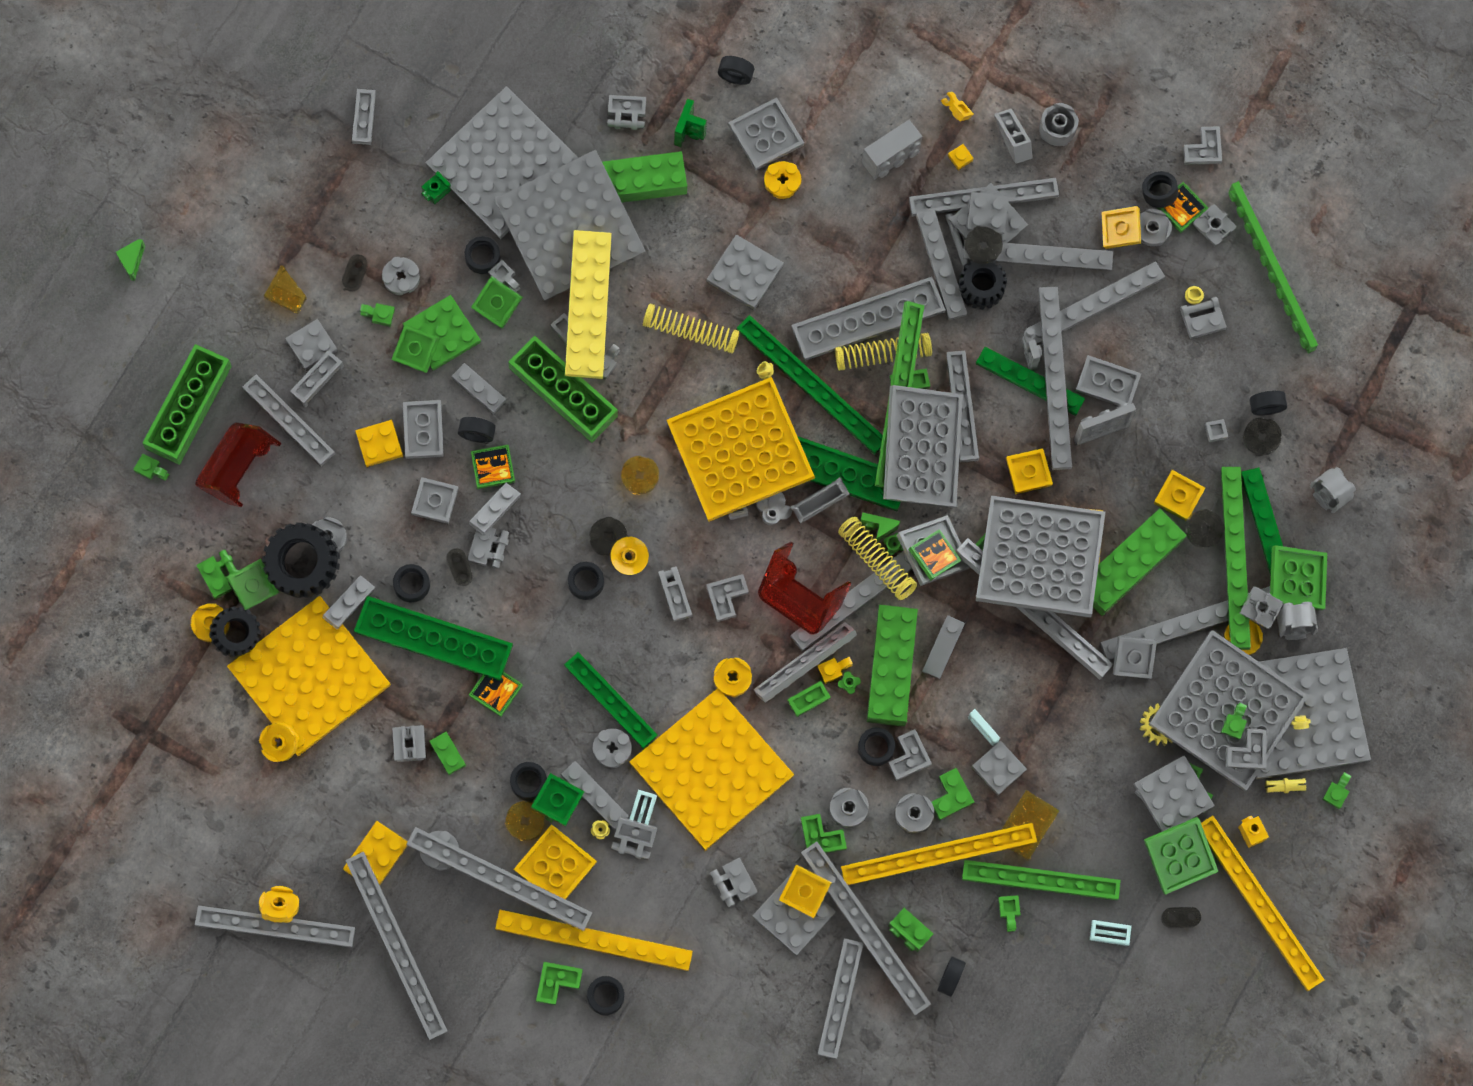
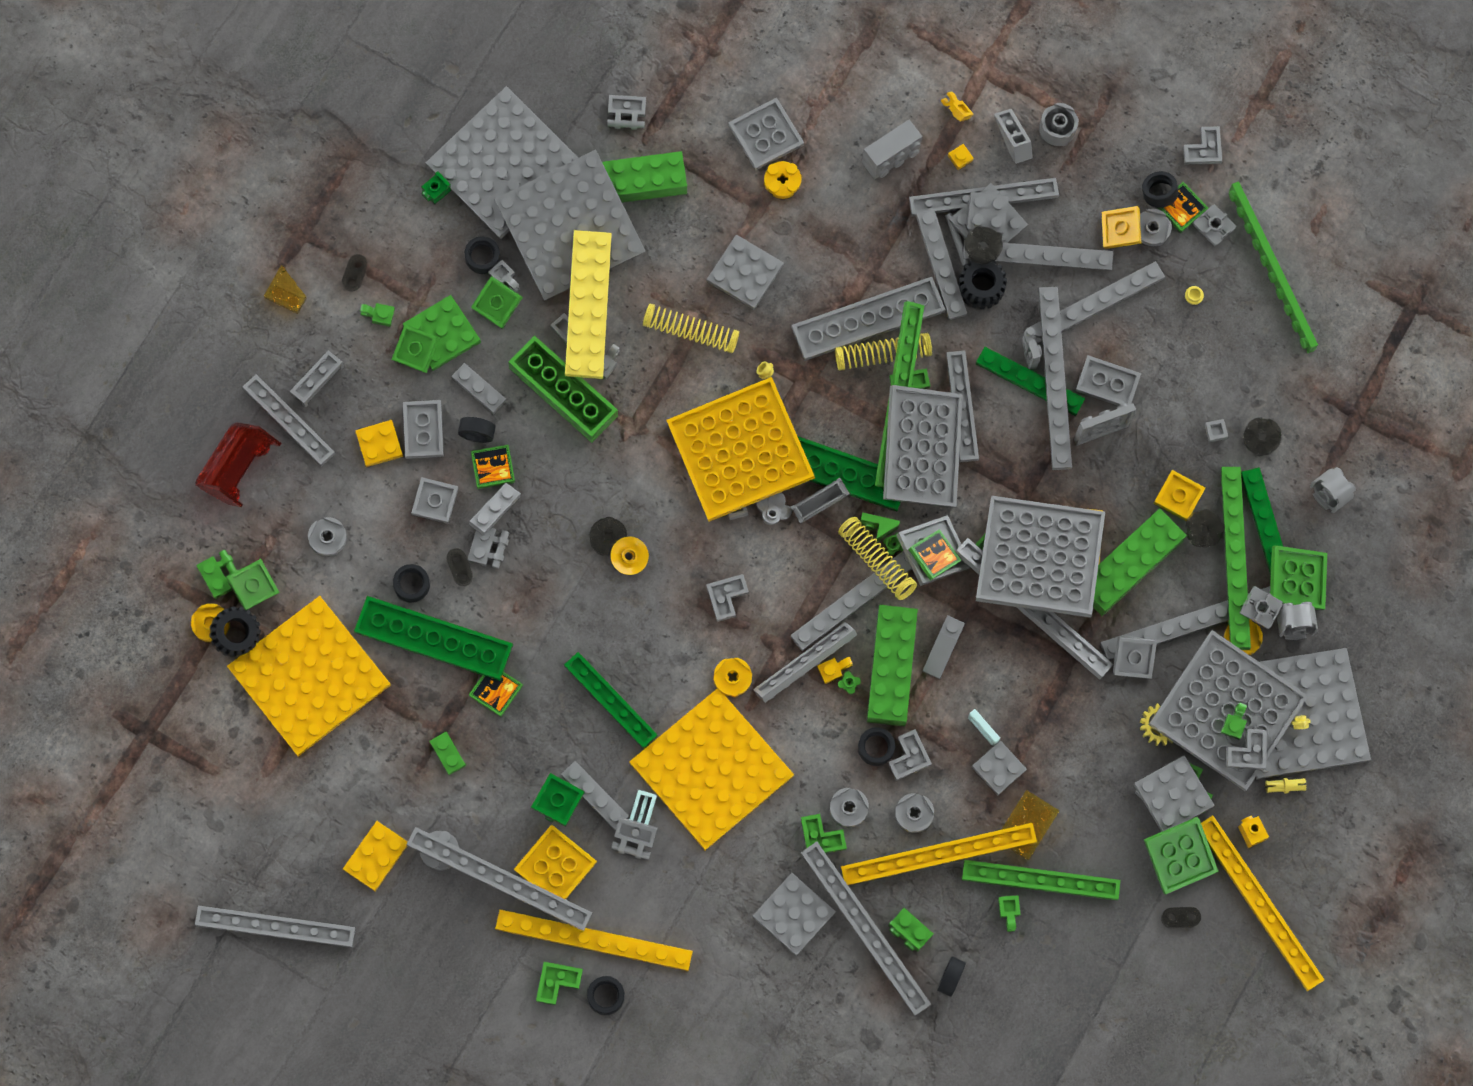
(131, 256): bright green slope -> none
(149, 467): bright green plate -> none
(187, 404): bright green brick -> none
(277, 552): black tyre -> none
(279, 913): yellow plate -> none
(289, 742): yellow plate -> none
(310, 344): light grey plate -> none
(348, 602): light grey plate -> none
(364, 116): light grey plate -> none
(396, 946): light grey plate -> none
(403, 285): light grey plate -> none
(416, 734): light grey piece -> none
(516, 772): black tyre -> none
(520, 831): clear yellow plate -> none
(582, 594): black tyre -> none
(595, 829): light yellow plate -> none
(618, 757): light grey plate -> none
(629, 474): clear yellow plate -> none
(675, 594): light grey plate -> none
(689, 125): green bracket -> none
(736, 70): black tyre -> none
(738, 878): light grey plate -> none
(794, 599): clear red windscreen -> none
(805, 891): yellow plate -> none
(808, 699): bright green plate -> none
(811, 384): green plate -> none
(840, 999): light grey plate -> none
(956, 798): bright green plate -> none
(1029, 471): yellow plate -> none
(1094, 923): light aqua tile -> none
(1206, 323): light grey plate -> none
(1268, 402): black tyre -> none
(1336, 793): bright green plate -> none

